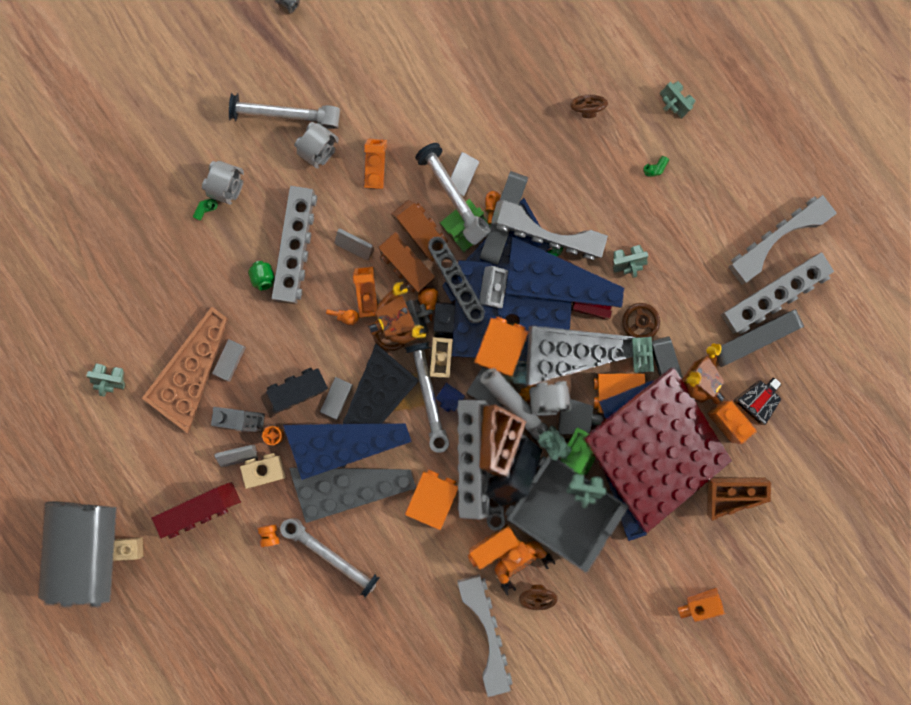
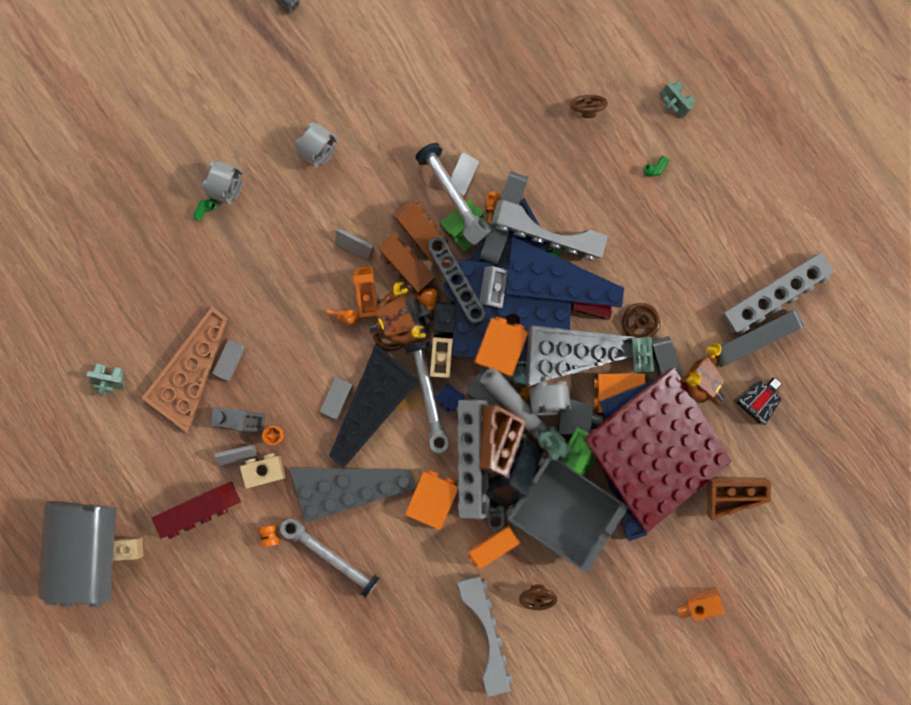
(261, 275): green head -> none
(293, 391): black wedge -> none
(296, 196): light grey brick -> none
(326, 115): piece -> none
(335, 445): dark blue wing -> none
(375, 163): orange bracket -> none
(518, 559): orange torso -> none
(586, 493): sand green hips -> none
(630, 263): sand green hips -> none
(731, 422): orange brick -> none
(751, 263): light grey arch -> none

